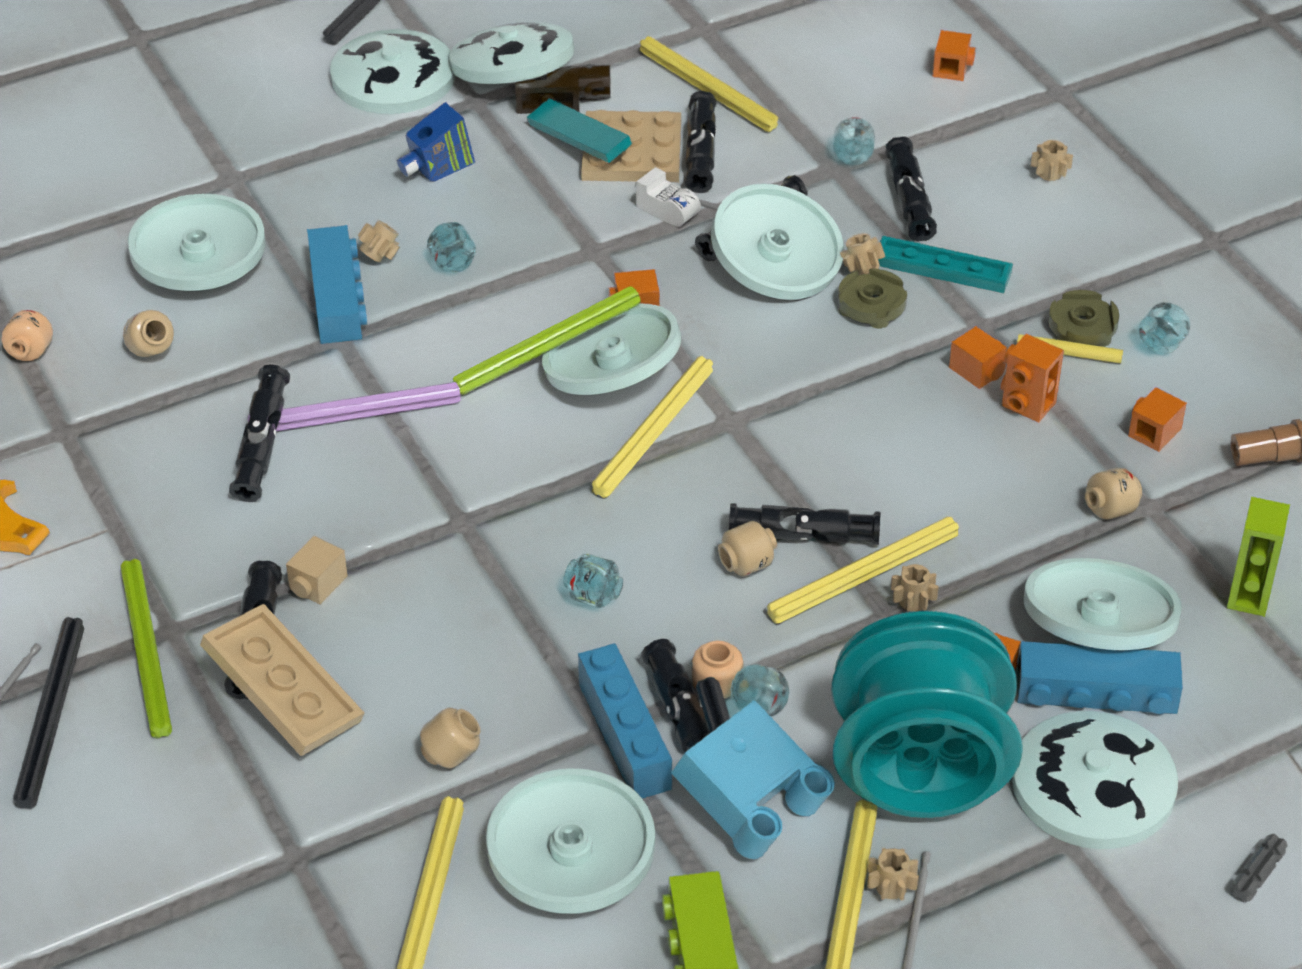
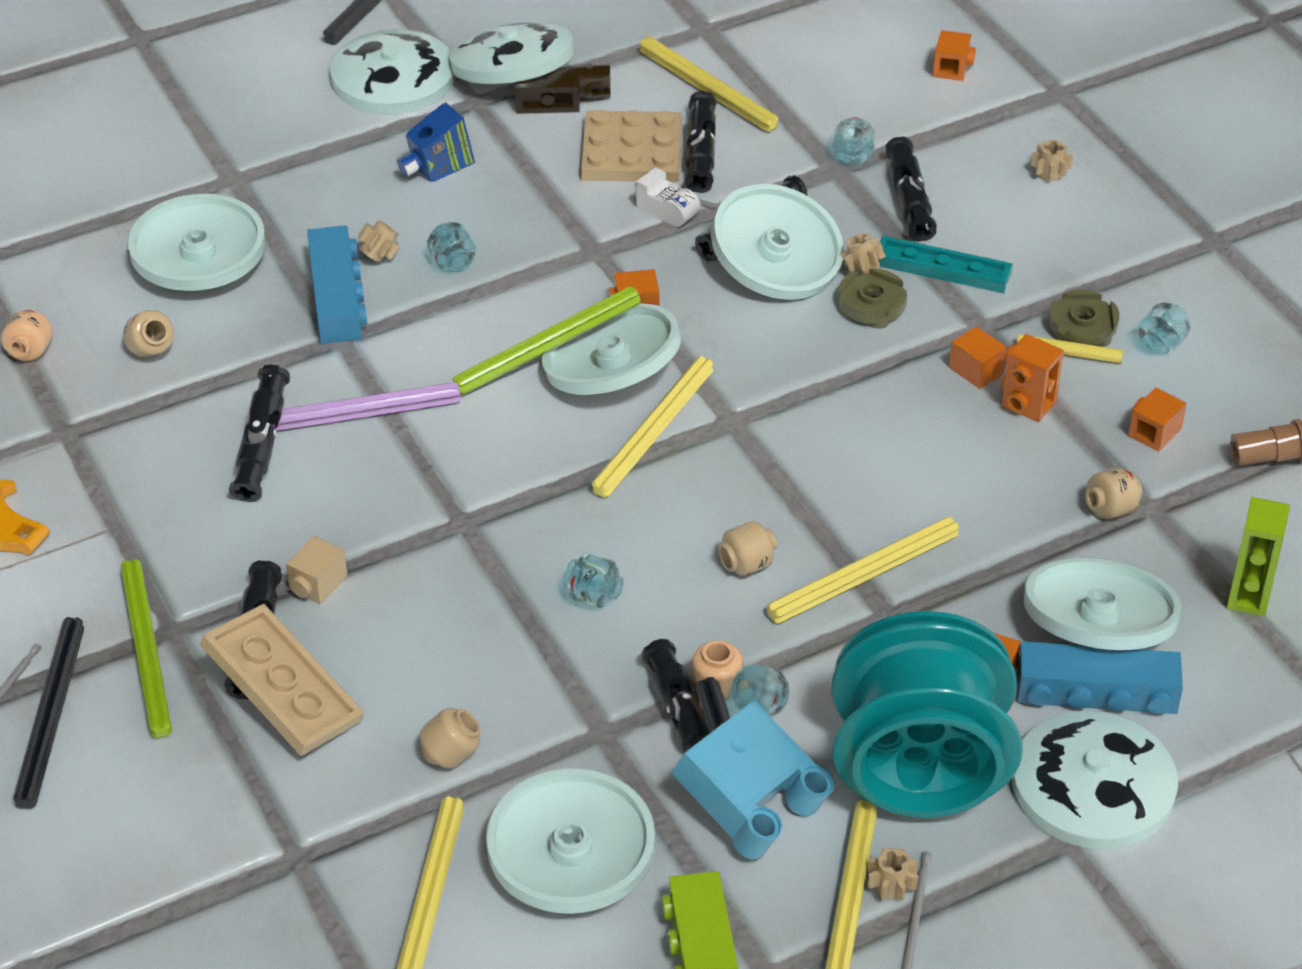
(579, 130): teal tile -> none
(625, 721): dark azure brick -> none
(824, 525): black piece -> none
(914, 587): tan gear -> none
(1259, 868): dark grey axle -> none

